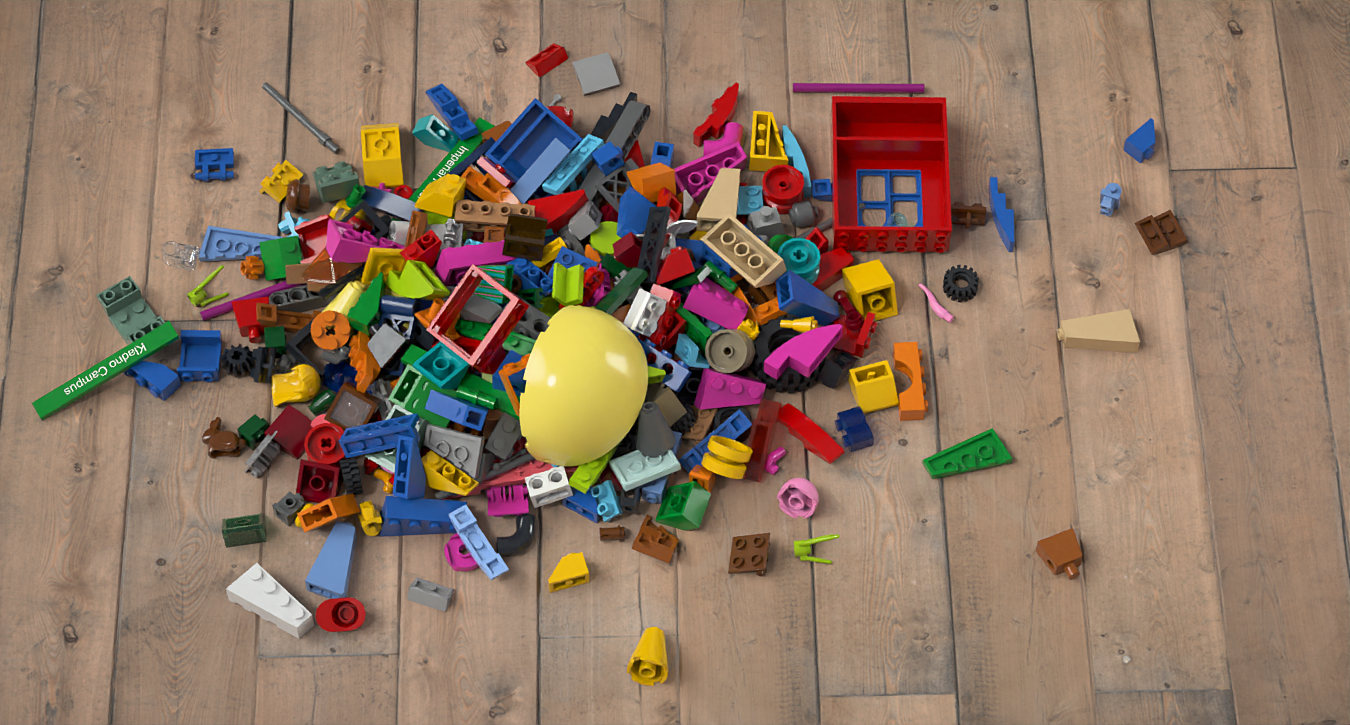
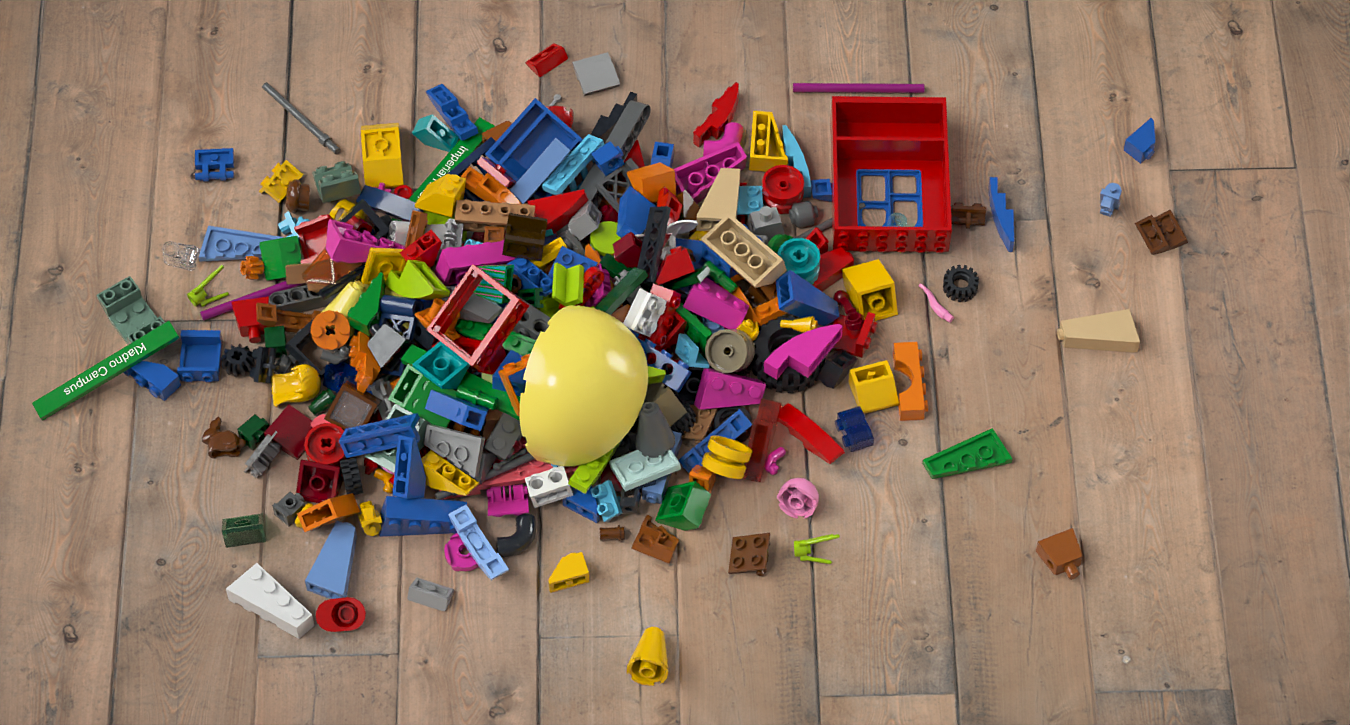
(355, 196): green pin -> none

